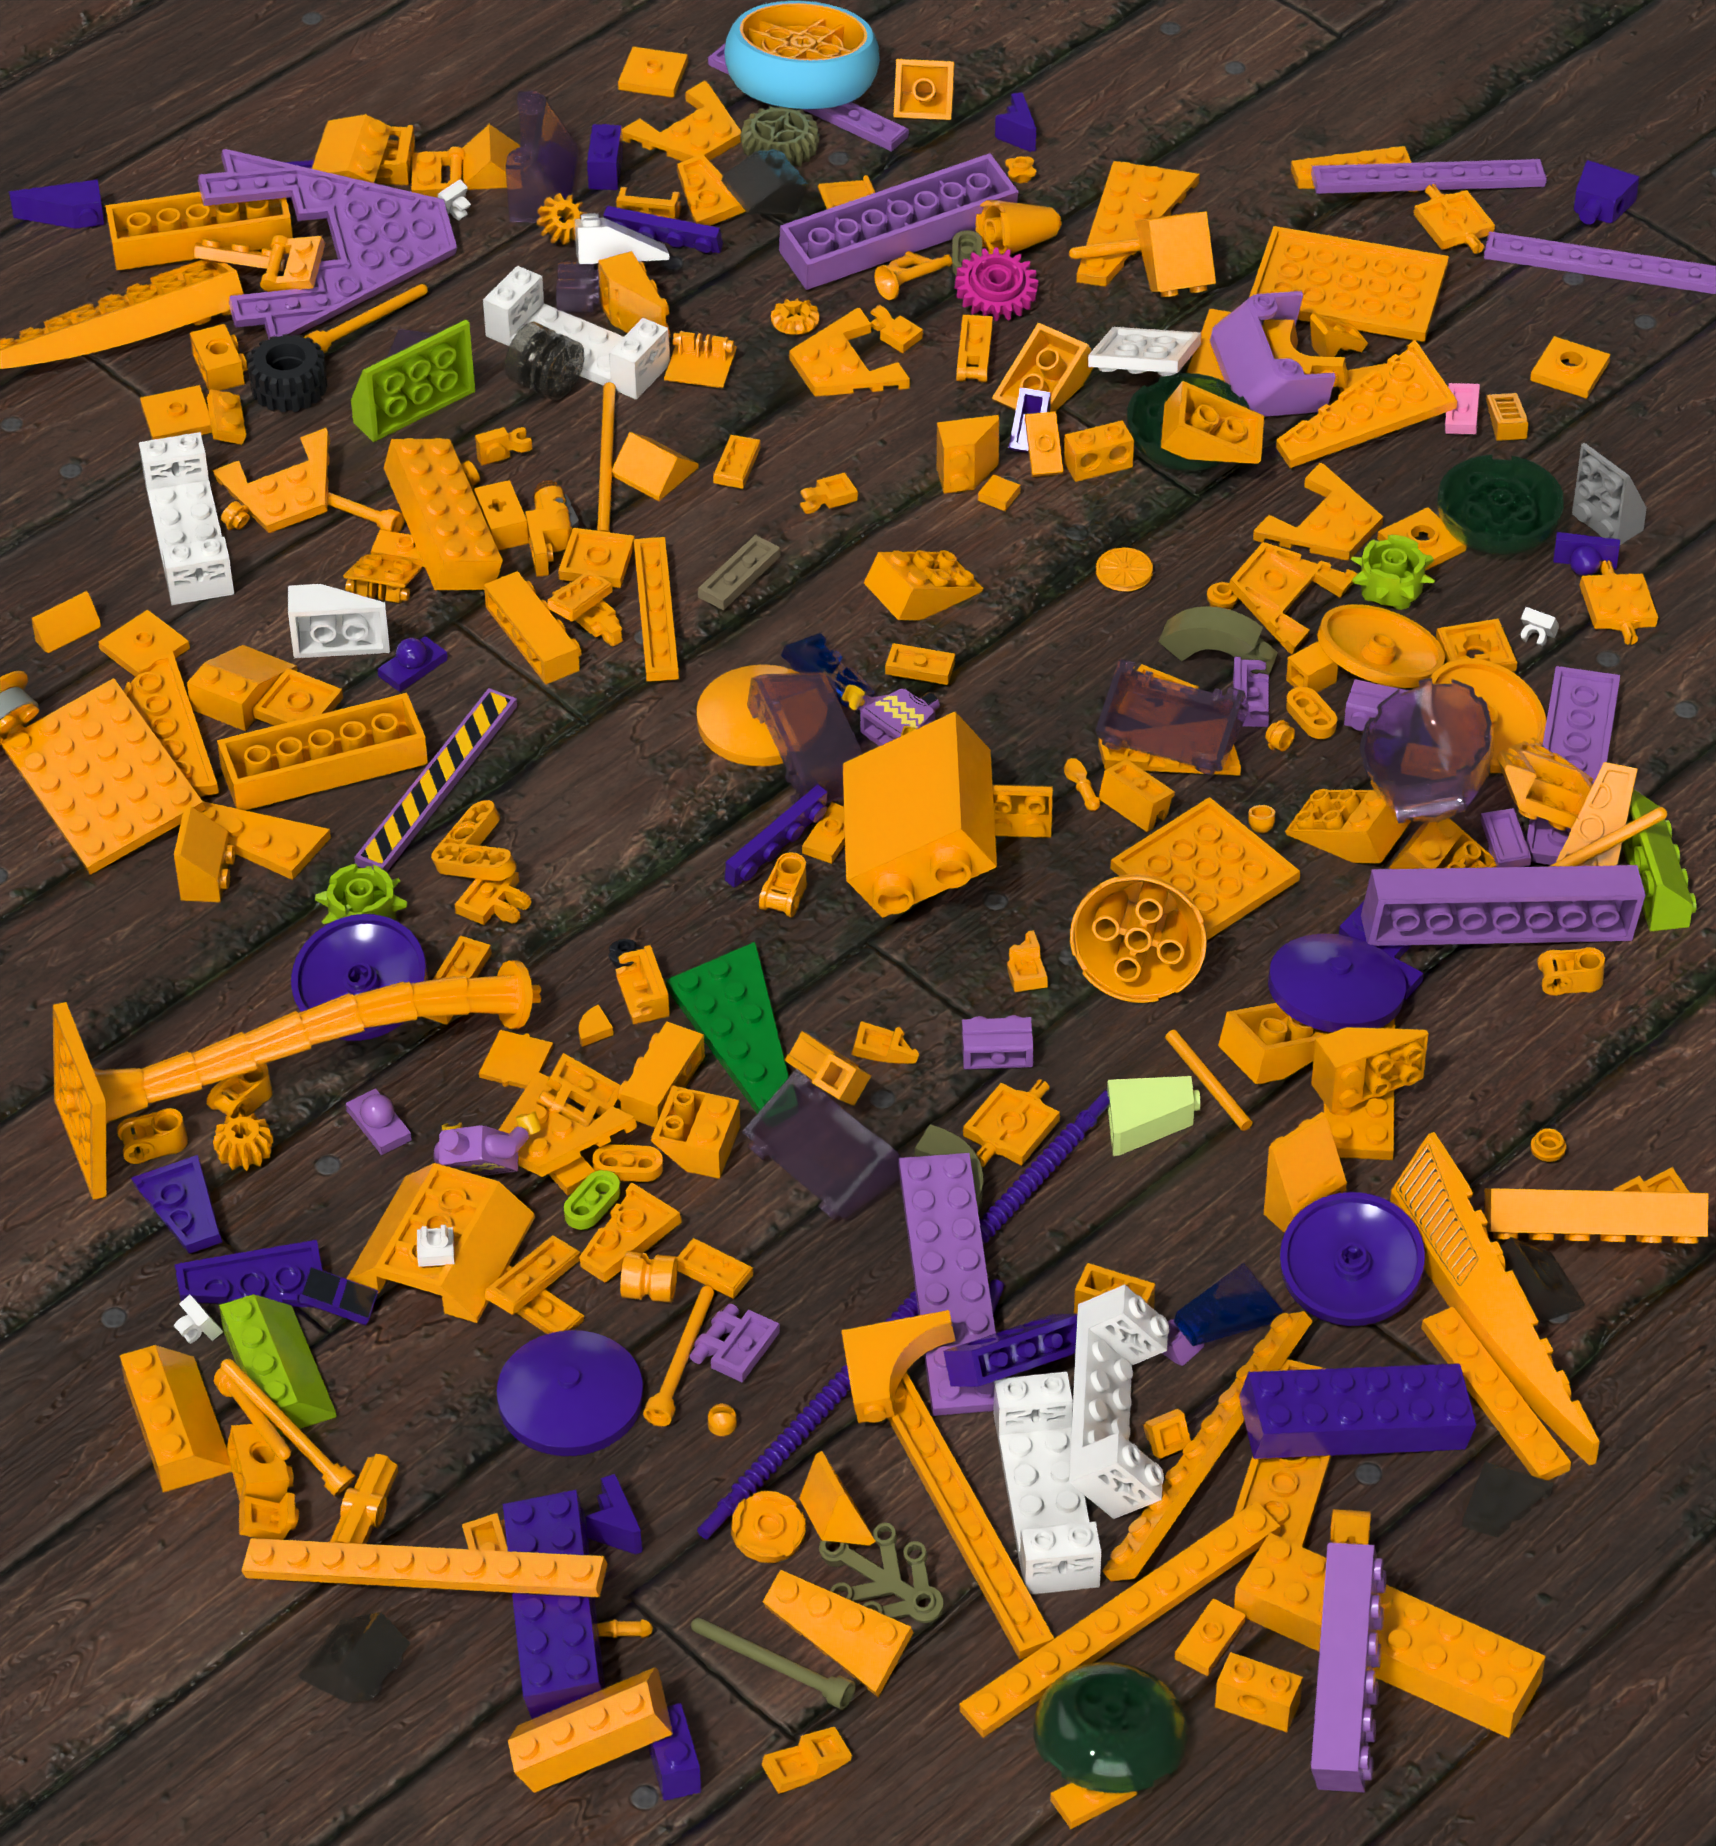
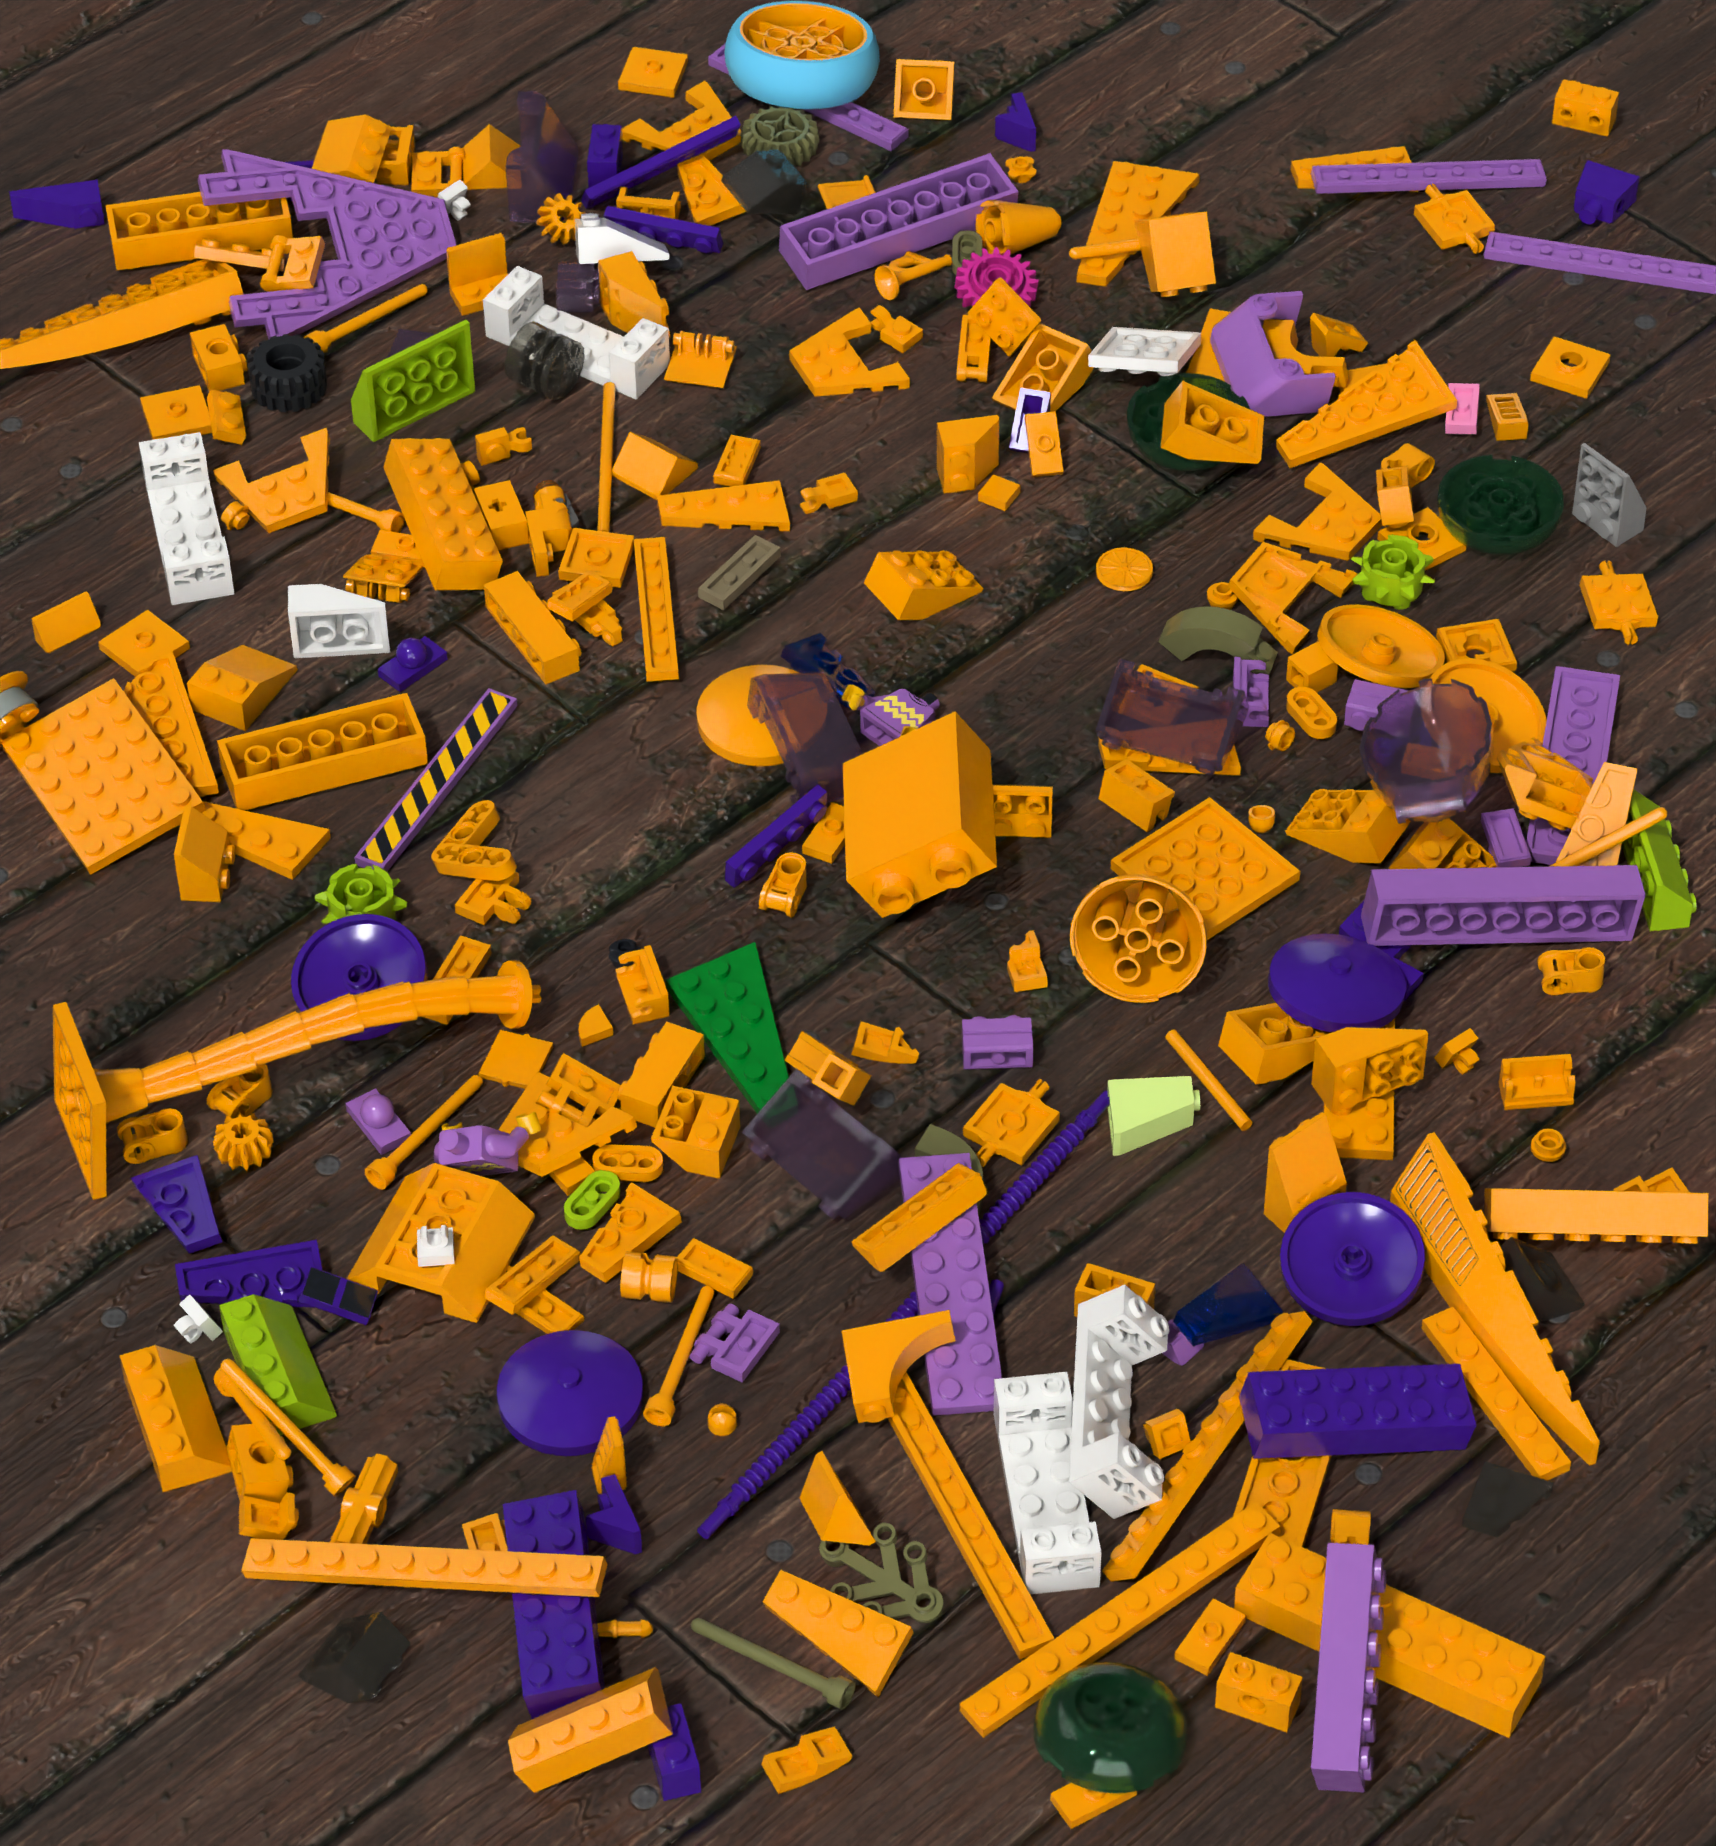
(296, 698): light orange plate -> none
(382, 1171): none -> light orange piece
(475, 271): none -> light orange bracket
(610, 1455): none -> light orange slope
(661, 162): none -> dark purple tile
(727, 506): none -> light orange wing
(768, 1527): light orange tile -> none
(795, 324): light orange gear -> none
(920, 664): light orange plate -> none
(920, 1217): none -> light orange slope
(1004, 316): none -> light orange bracket
(1012, 1351): dark purple brick -> none
(1077, 773): light orange piece -> none
(1098, 451): light orange brick -> none
(1354, 281): light orange plate -> none
(1394, 496): none -> light orange brick
(1418, 463): none -> light orange piece
(1459, 1051): none -> light orange tile
(1537, 1082): none -> light orange hinge
(1538, 623): white tile -> none
(1585, 107): none -> light orange brick
(1585, 552): dark purple tile -> none

